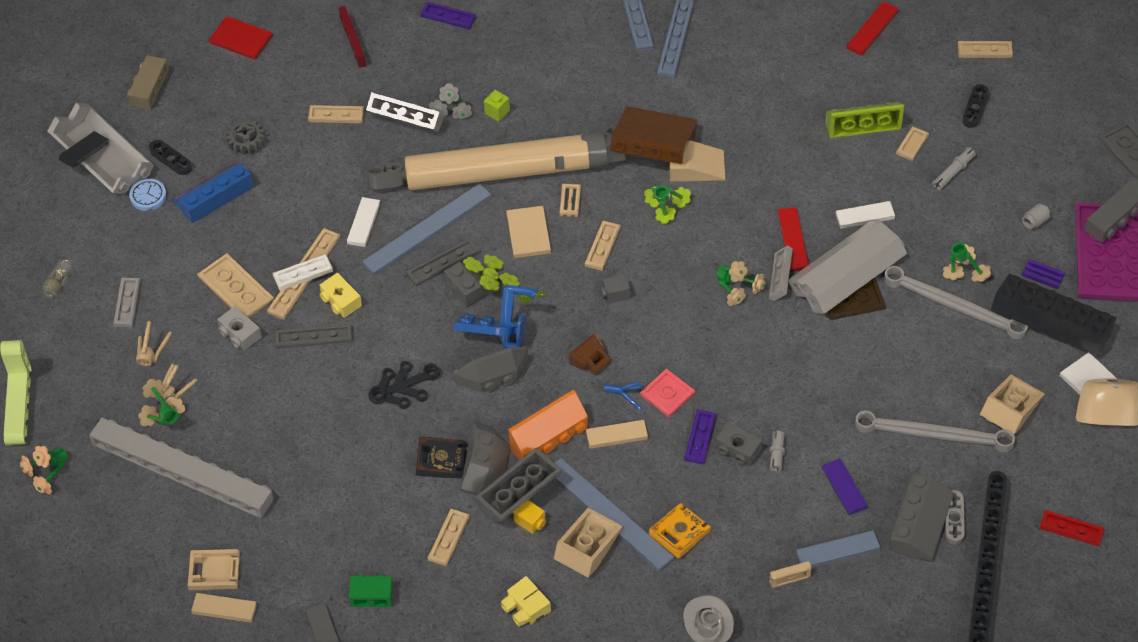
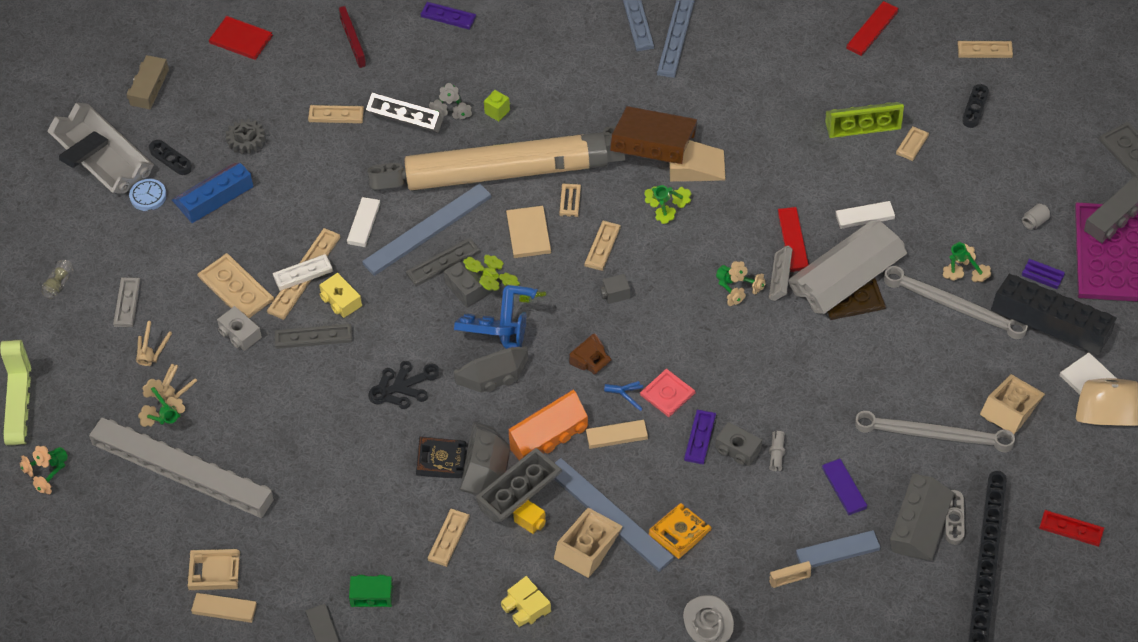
(959, 163): light grey pin -> none

